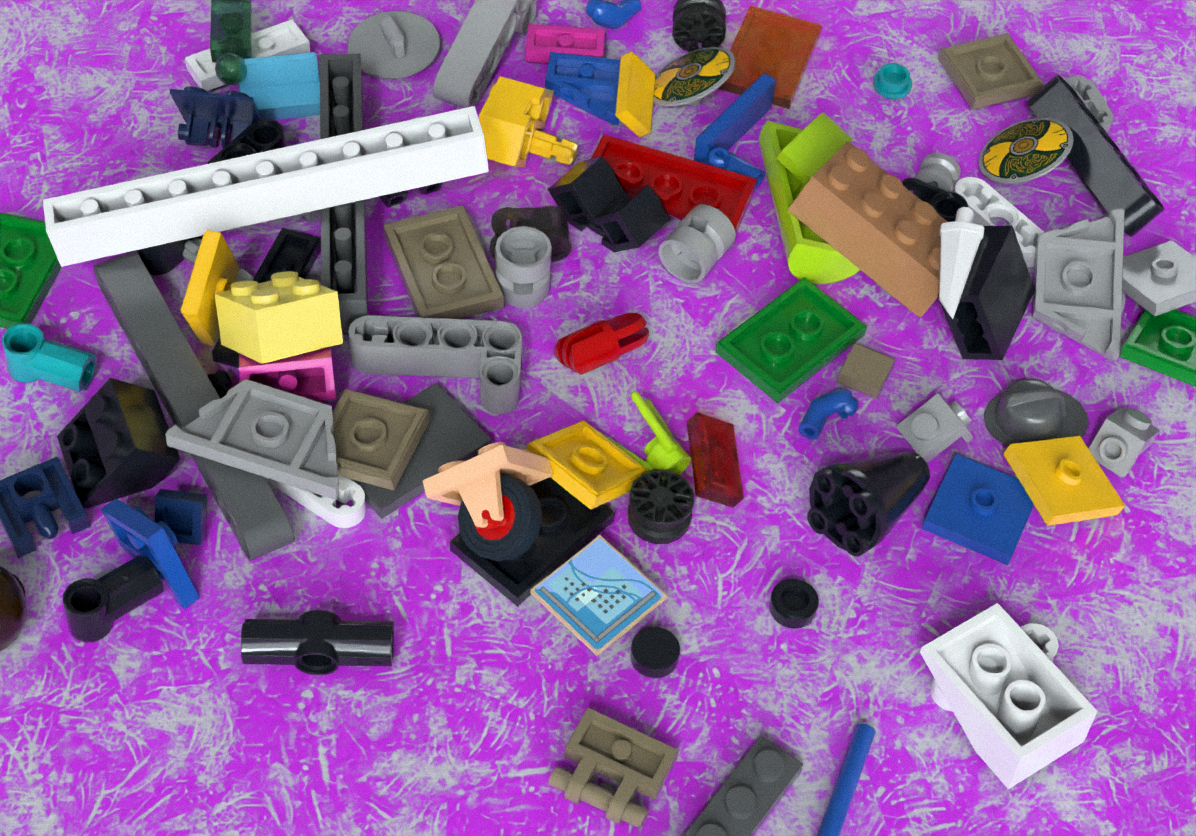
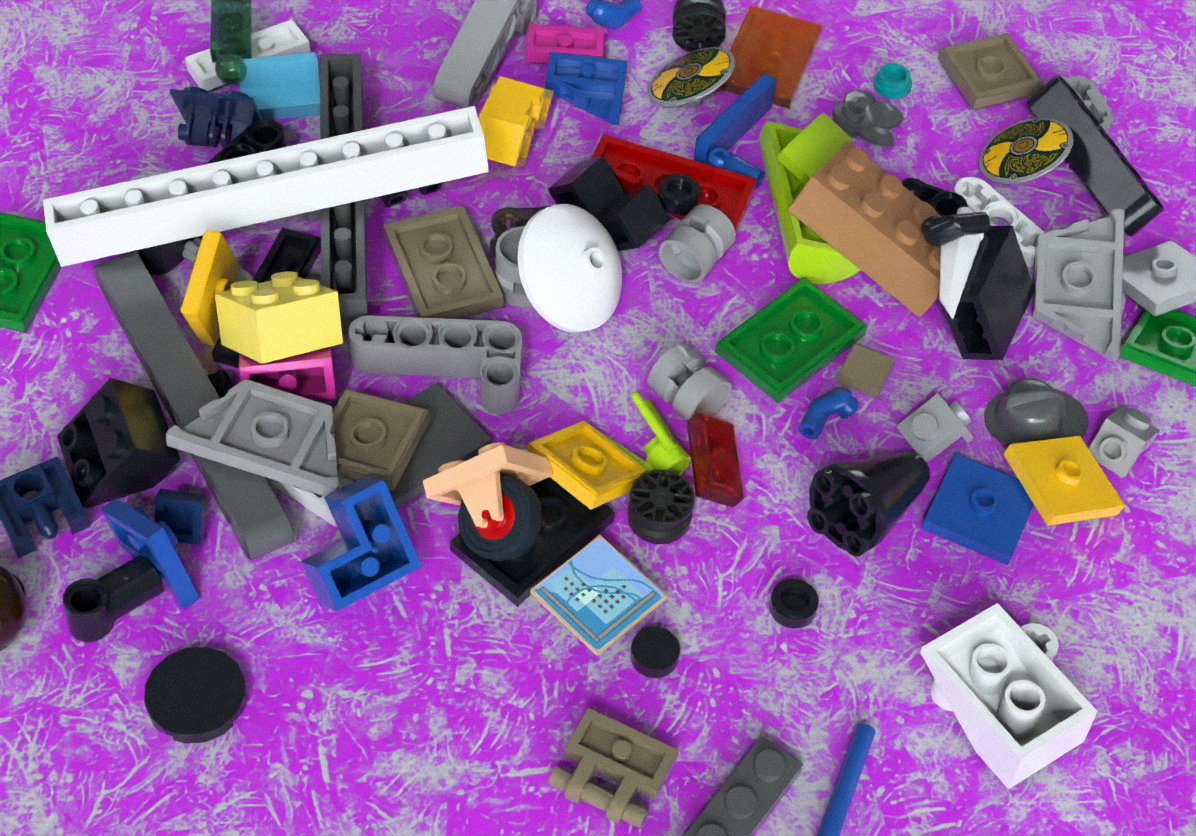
(35, 358): teal piece -> none
(195, 694): none -> black tile
(317, 642): black piece -> none
(372, 548): none -> blue brick
(394, 44): light grey shield -> none
(547, 146): yellow axle -> none
(570, 268): none -> white dish
(601, 342): red arm -> none
(635, 94): yellow tile -> none
(678, 194): none -> black tile
(686, 382): none -> light grey wheel
(865, 117): none -> dark grey plate
(939, 171): light grey wheel -> none
(948, 228): none -> black arm

